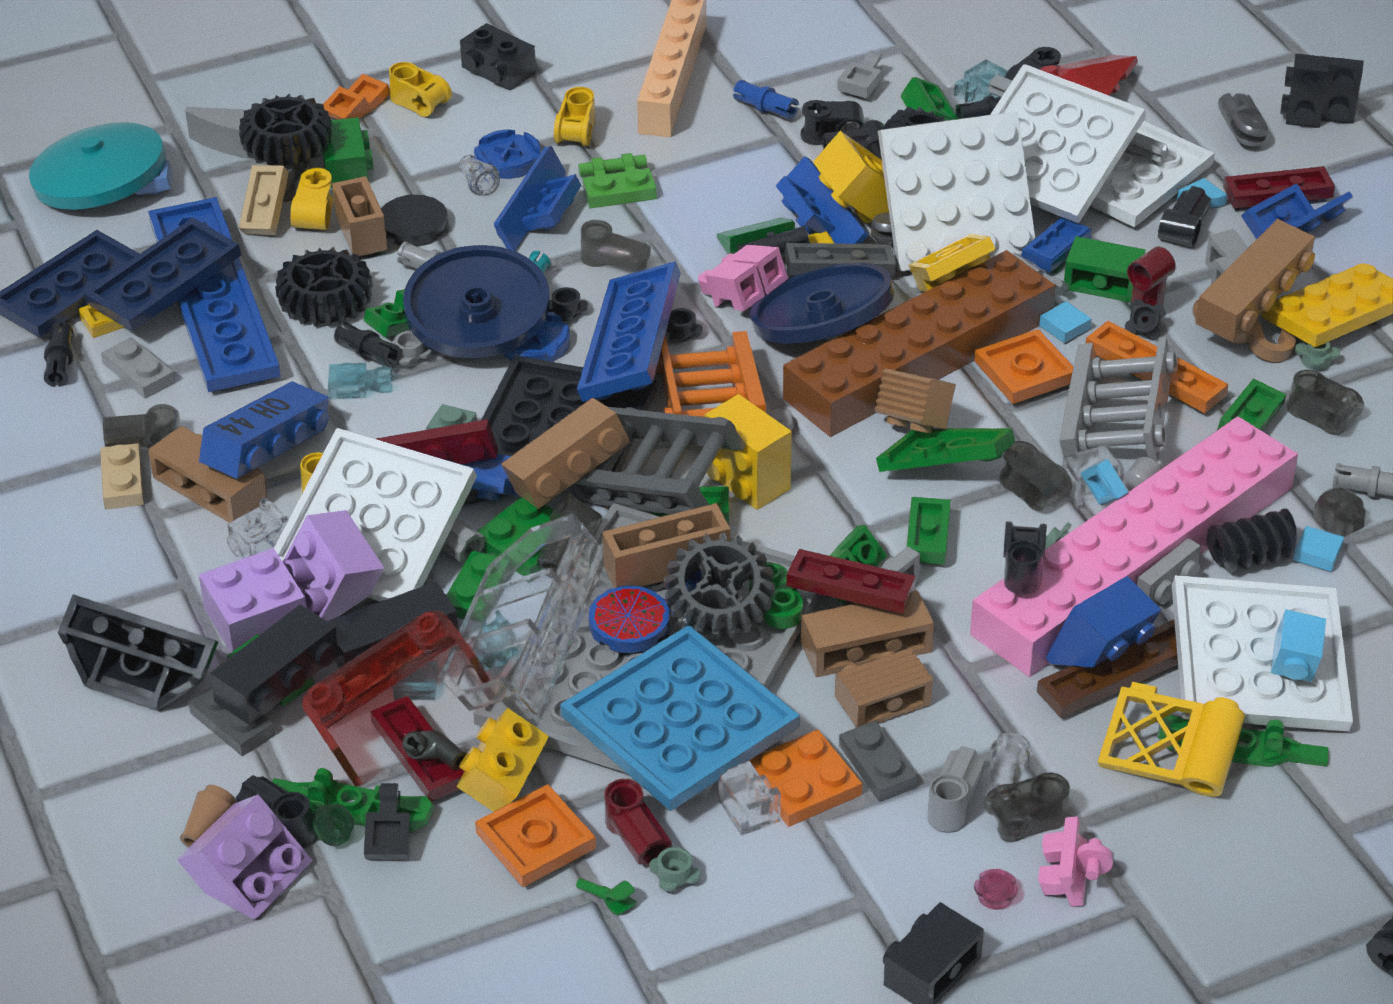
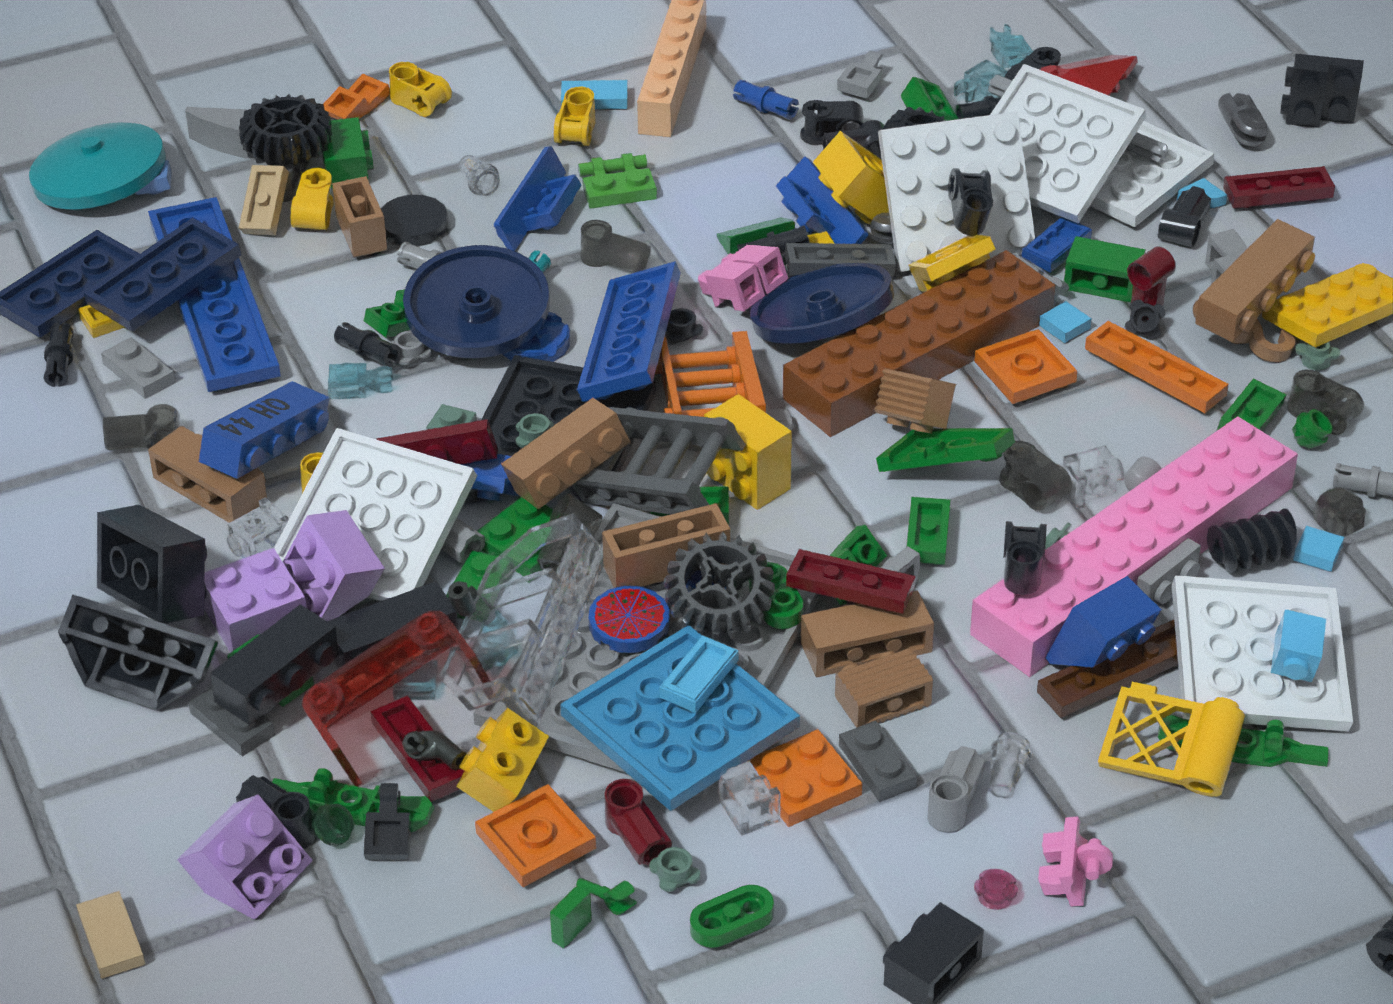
(110, 934): none -> tan tile
(121, 476): tan plate -> none
(151, 564): none -> black brick
(206, 810): medium nougat cone -> none
(324, 286): black gear -> none
(462, 598): none -> pearl dark grey arm
(498, 56): black brick -> none
(508, 152): blue tile -> none
(531, 427): none -> sand green plate
(567, 303): black plate -> none
(570, 916): none -> green tile
(607, 93): none -> medium azure tile
(698, 674): none -> medium azure tile
(726, 916): none -> green plate
(970, 200): none -> black piece
(1008, 48): none -> clear light blue plate
(1031, 806): clear smoke piece -> none
(1086, 391): light grey fence -> none
(1104, 482): medium azure tile -> none
(1293, 208): blue bracket -> none
(1312, 429): none -> green plate

